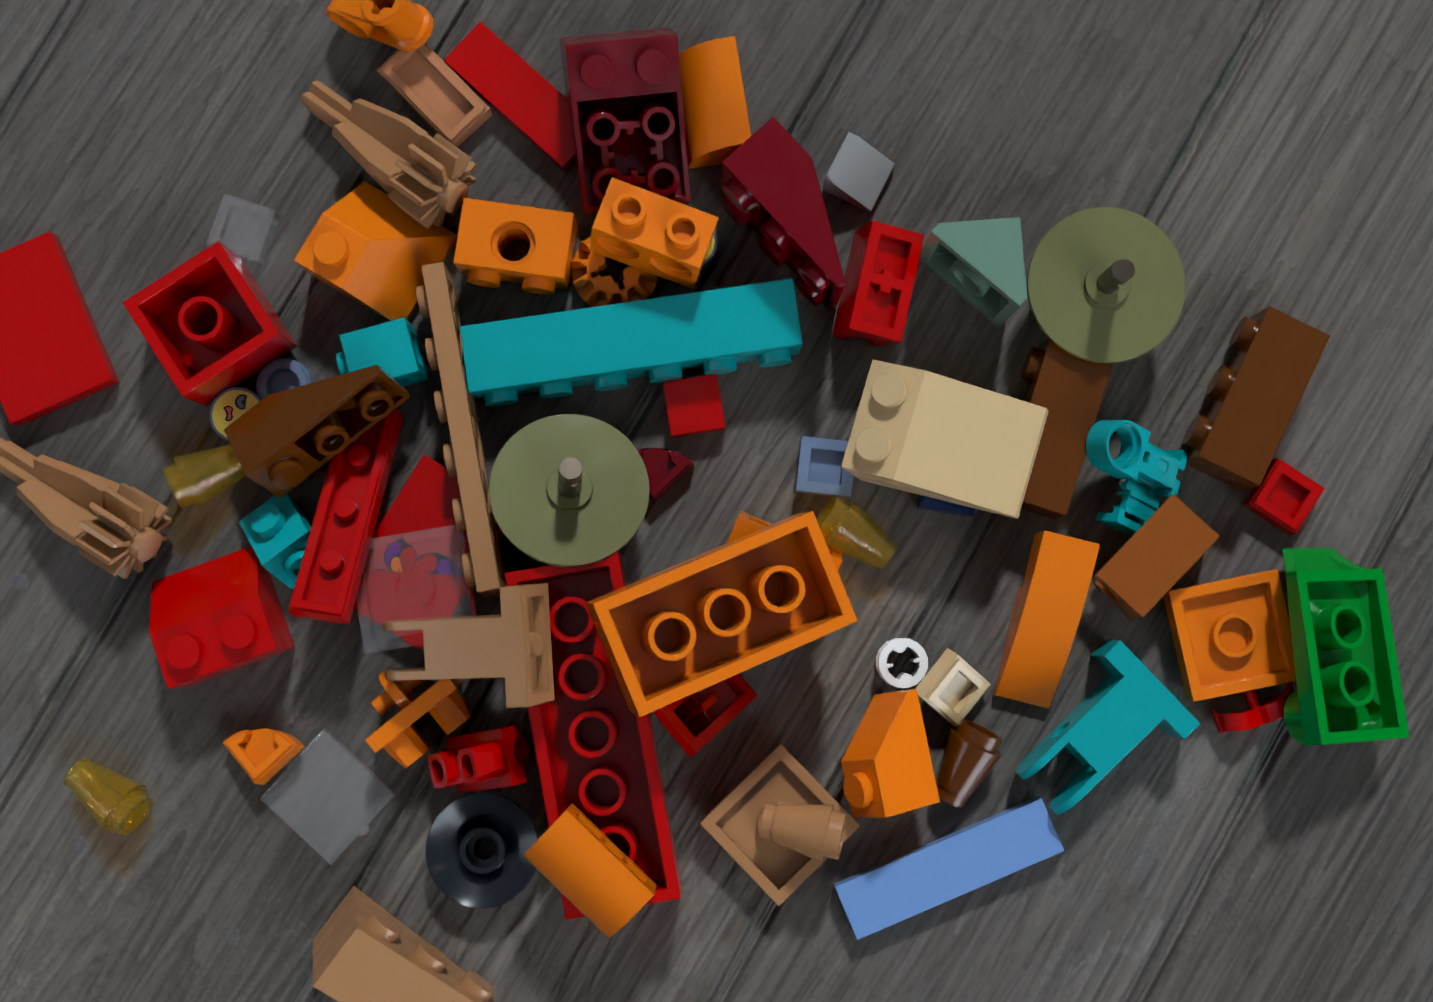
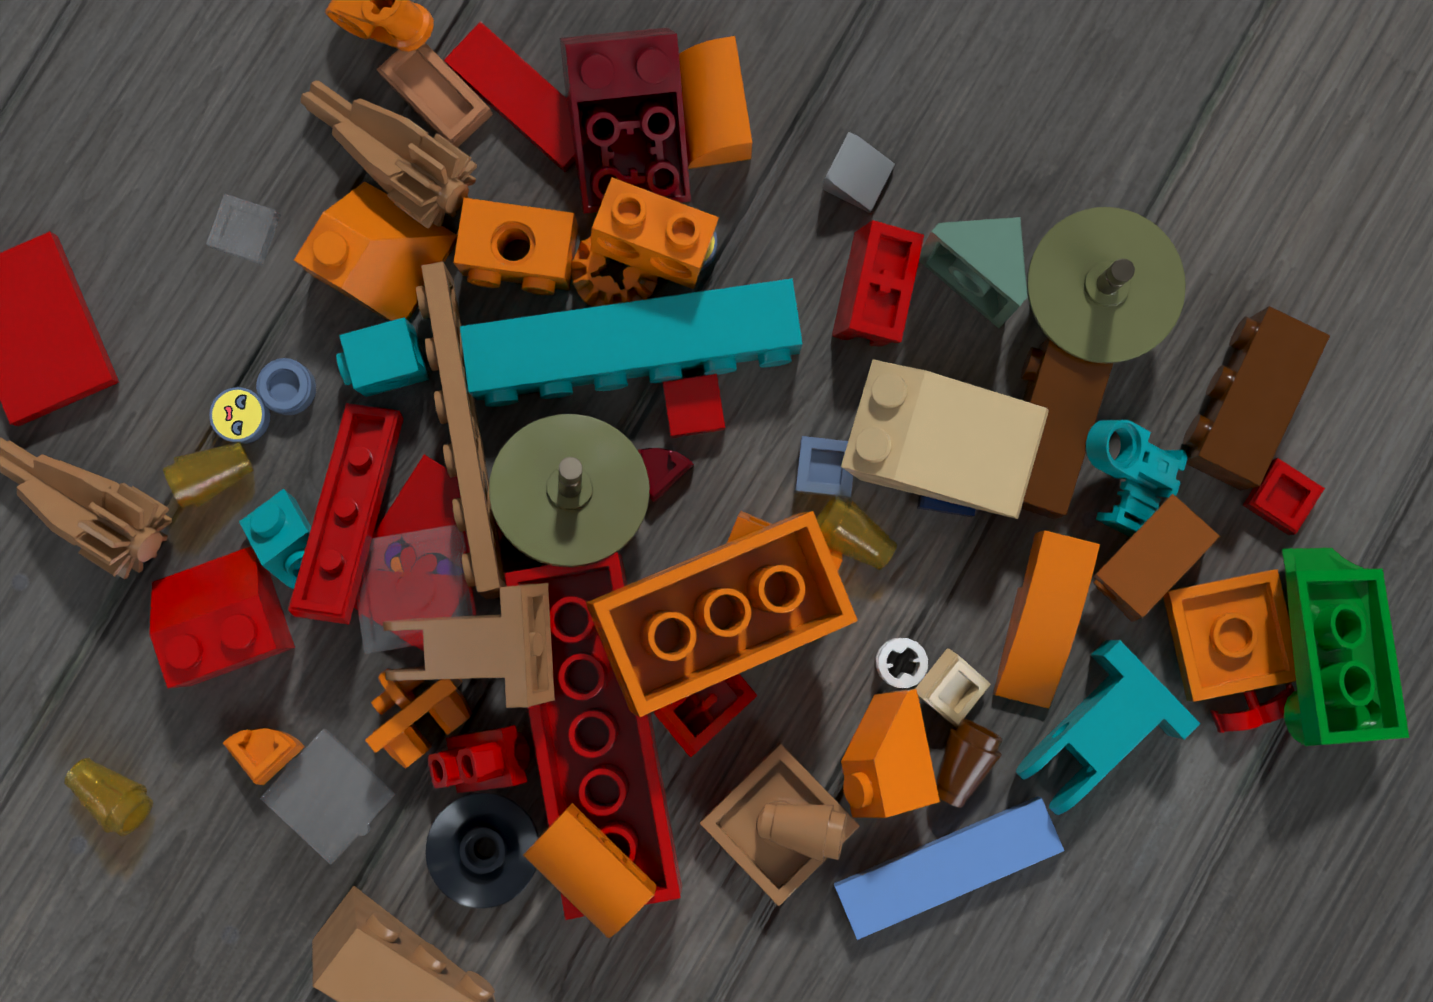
(209, 324): red brick -> none
(308, 425): reddish brown slope -> none
(778, 194): dark red slope -> none

